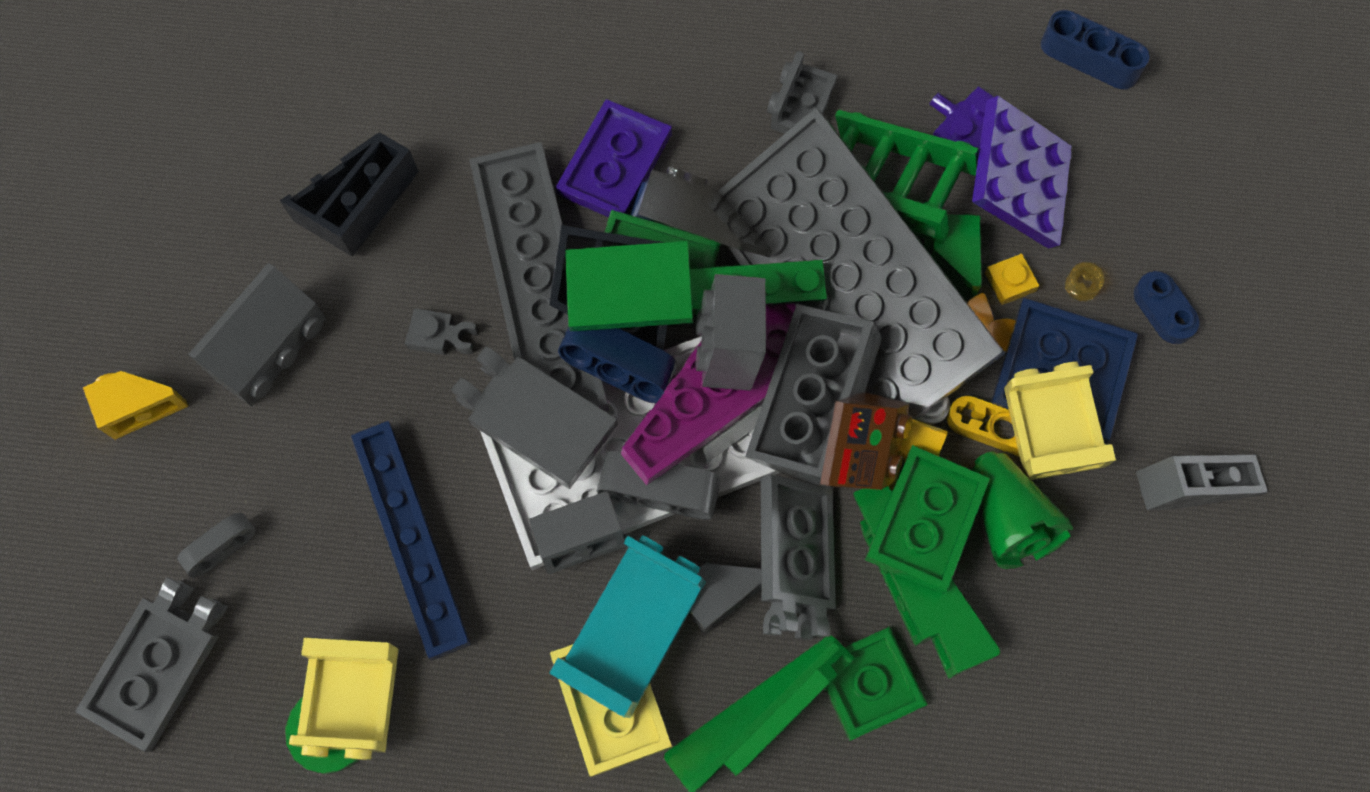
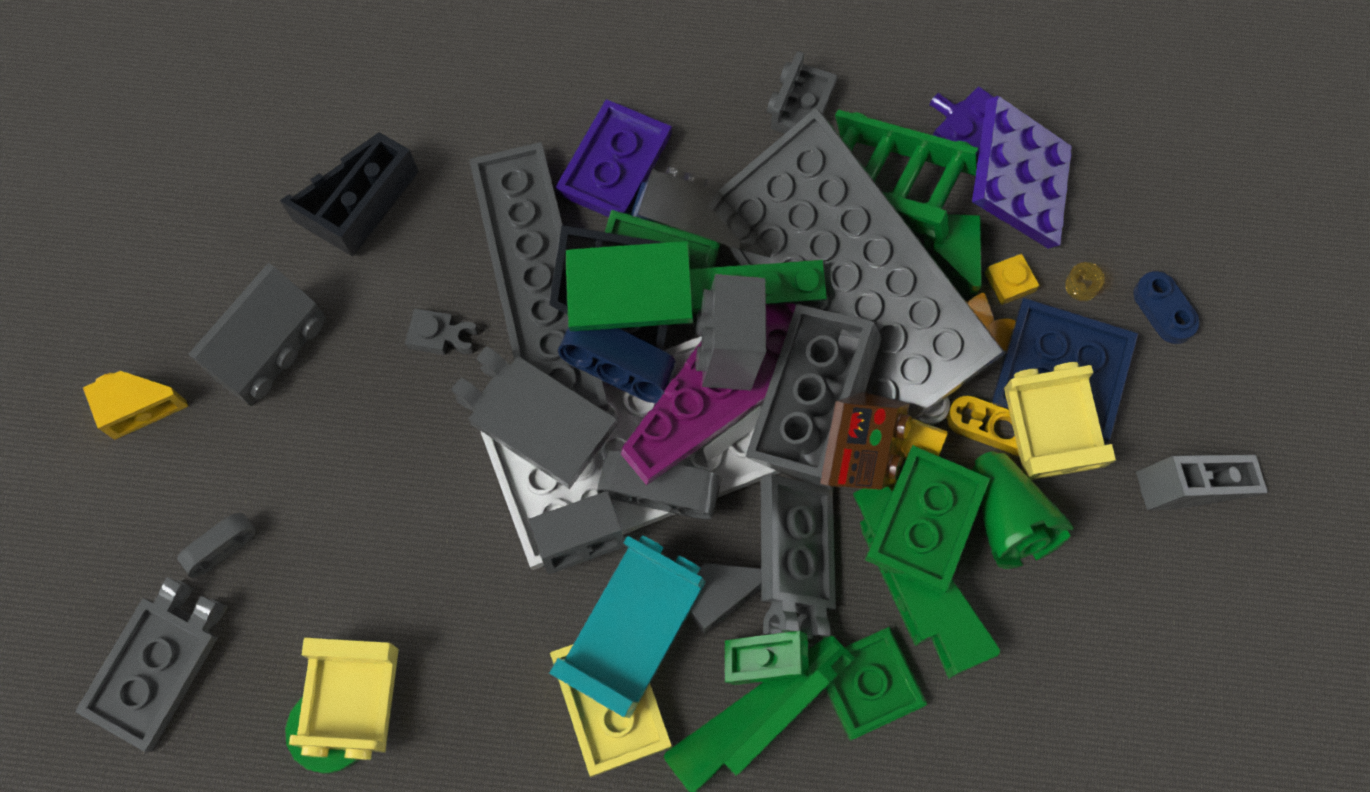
(410, 541): dark blue plate -> none
(766, 658): none -> plate
(1094, 49): dark blue beam -> none

